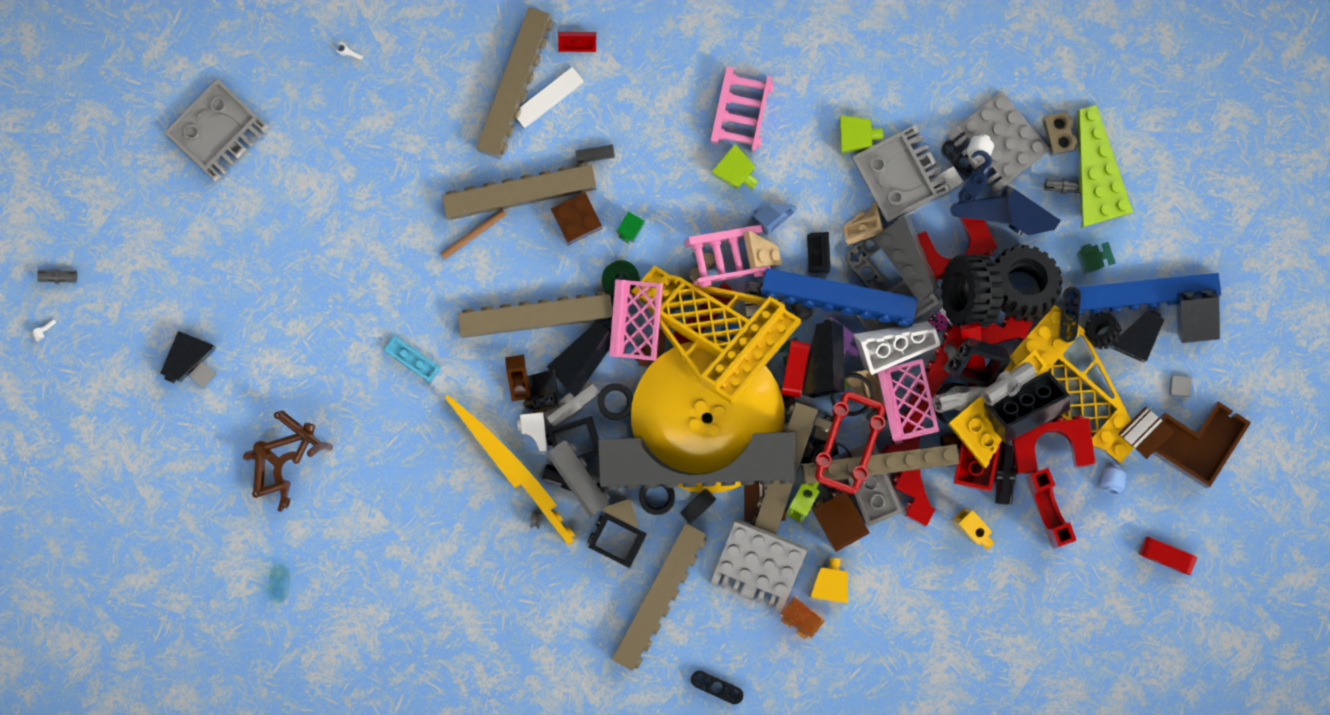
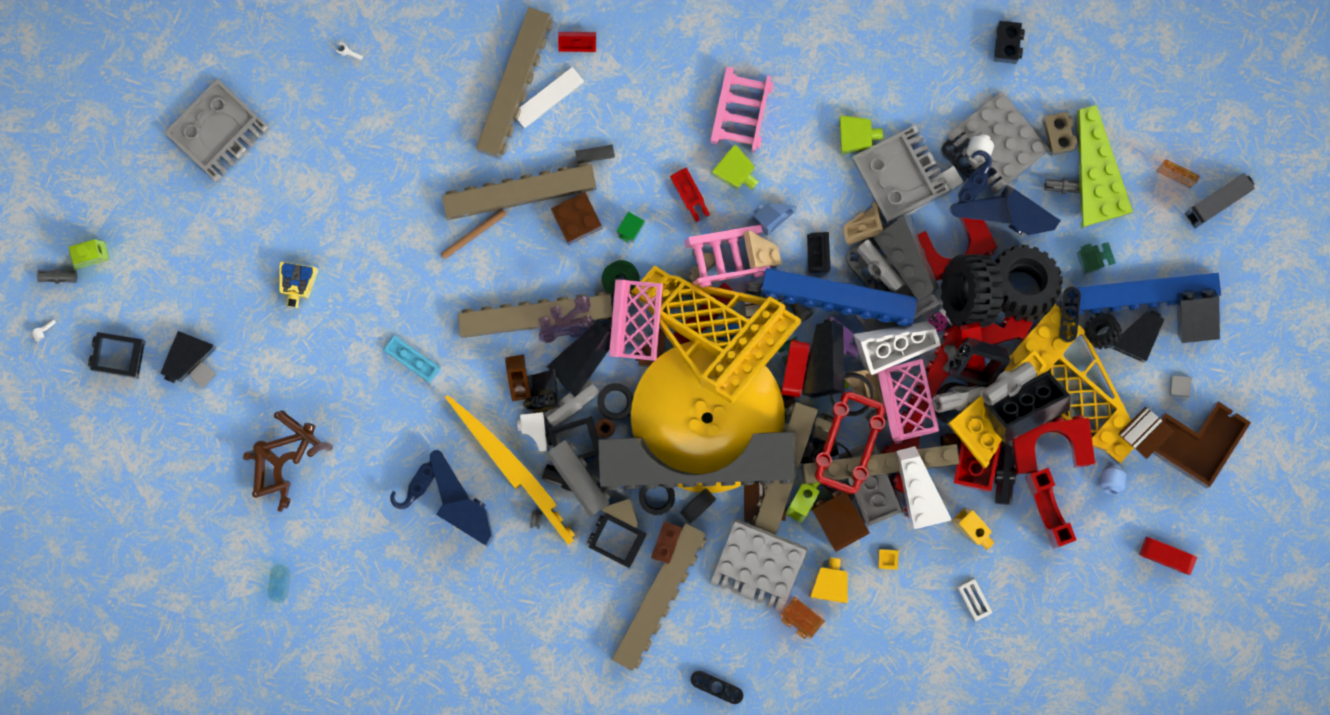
(88, 254): none -> lime torso
(136, 358): none -> black window
(296, 282): none -> torso
(457, 506): none -> dark blue slope
(550, 333): none -> clear purple plant
(608, 423): none -> reddish brown cone
(666, 542): none -> copper bracket
(689, 192): none -> red hinge
(880, 266): none -> light grey piece
(888, 559): none -> yellow tile
(921, 495): none -> white wedge
(968, 604): none -> white tile
(1004, 41): none -> black brick
(1178, 173): none -> clear orange tile
(1220, 200): none -> black slope

